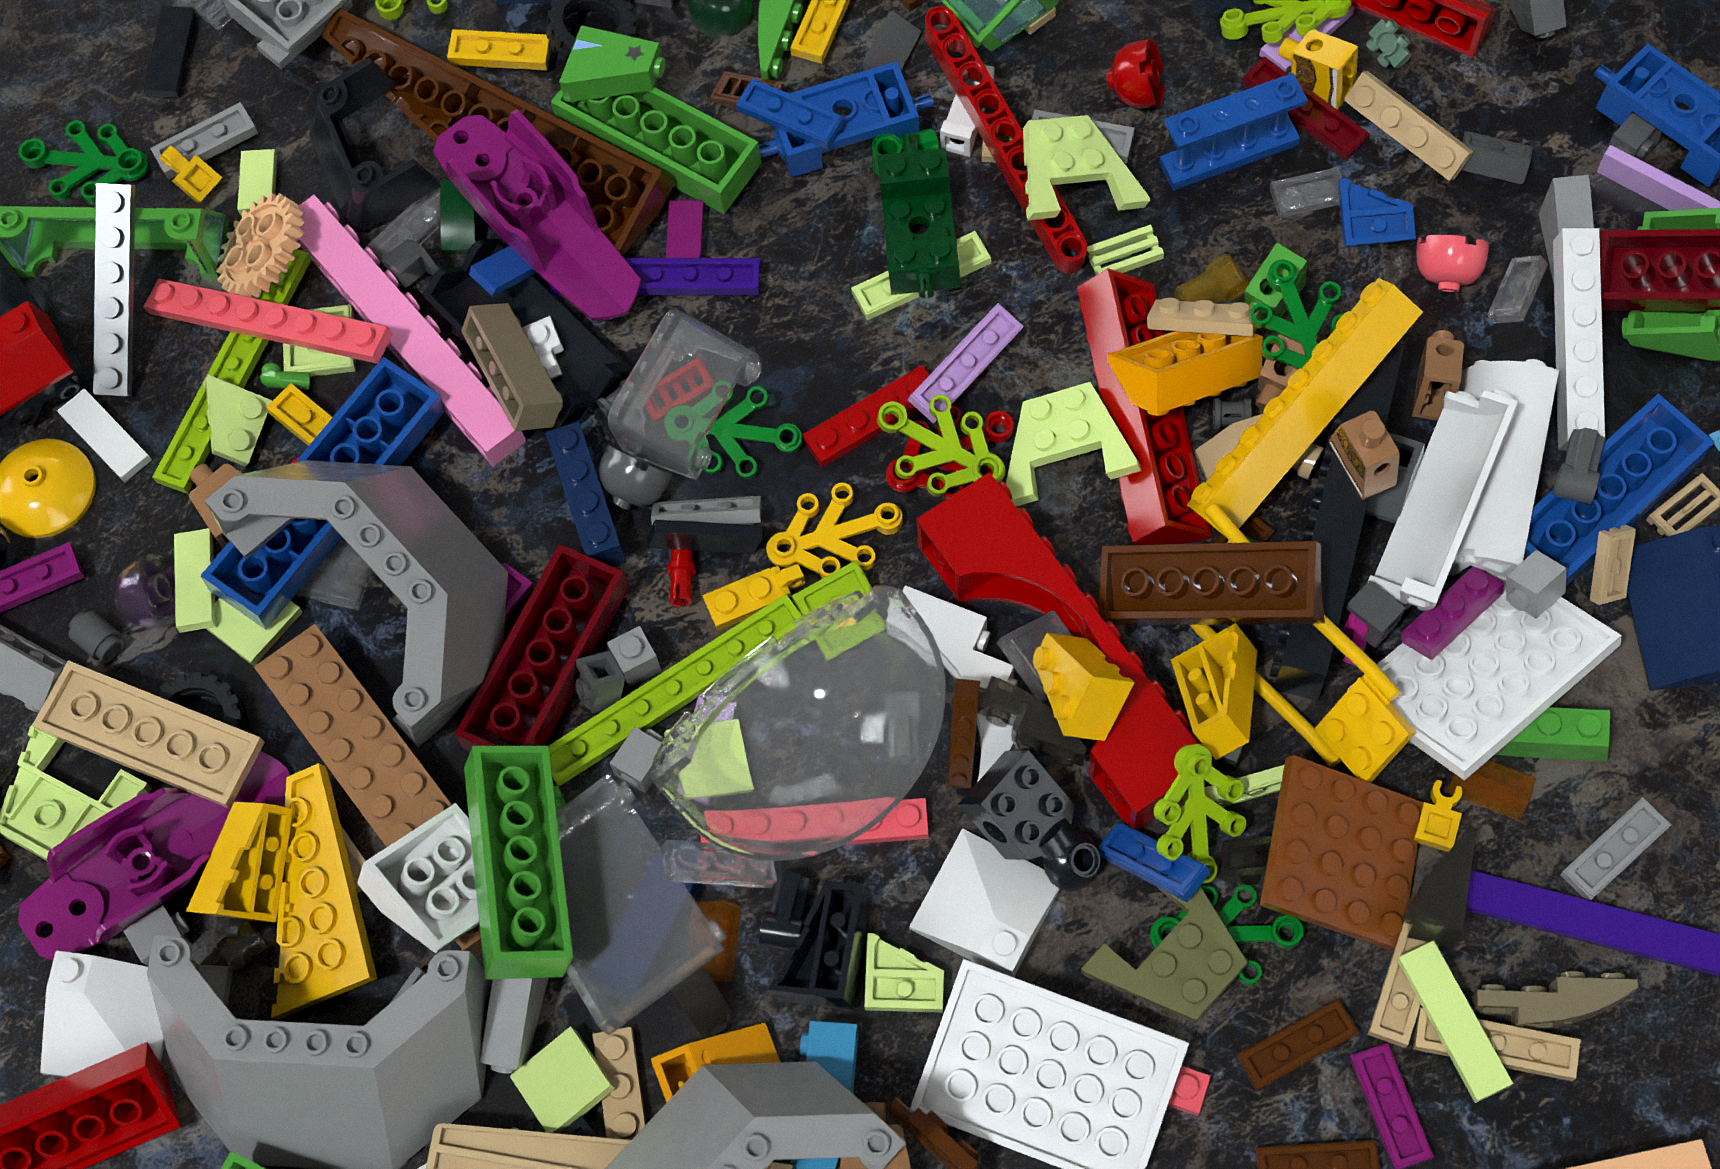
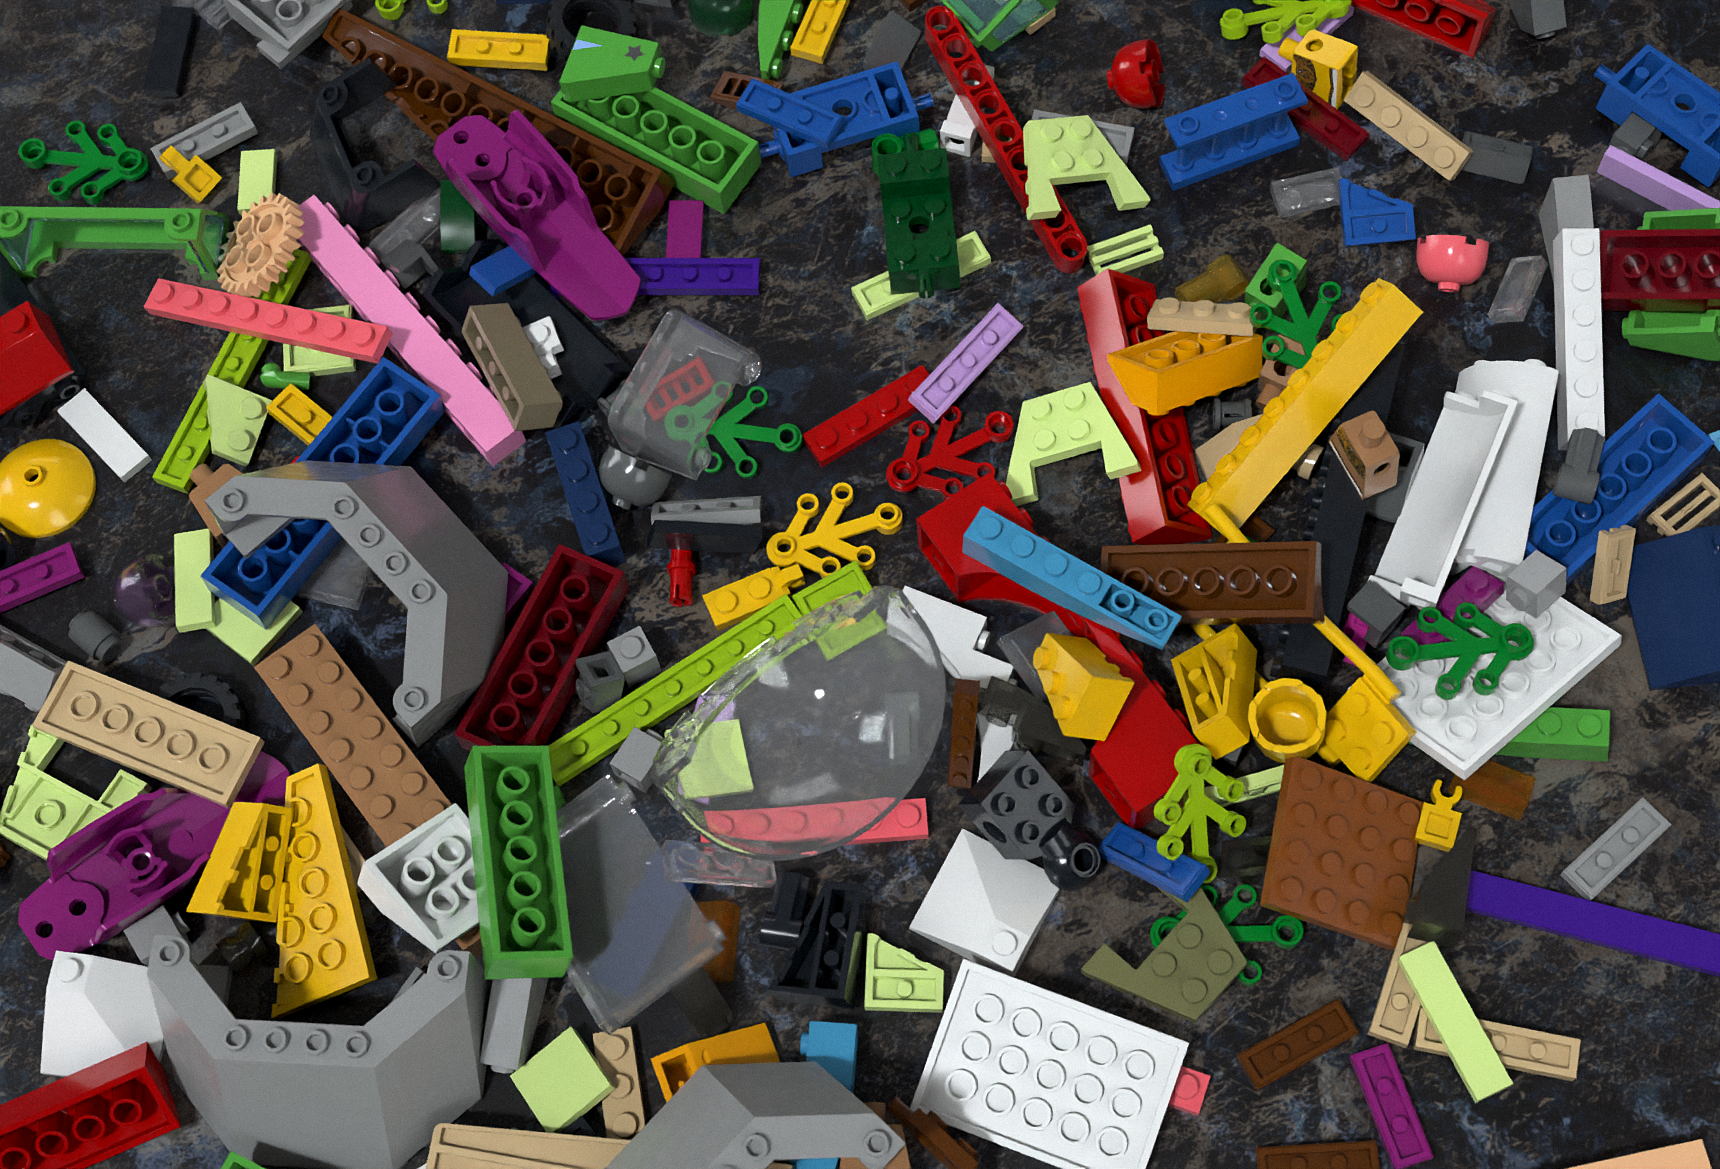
(114, 289): plate -> none
(945, 448): lime plant -> none
(1066, 579): none -> dark azure slope
(1287, 719): none -> yellow cylinder
(1392, 45): sand green piece -> none
(1439, 363): medium nougat torso -> none
(1464, 646): none -> green plant
(1568, 1001): dark tan slope -> none

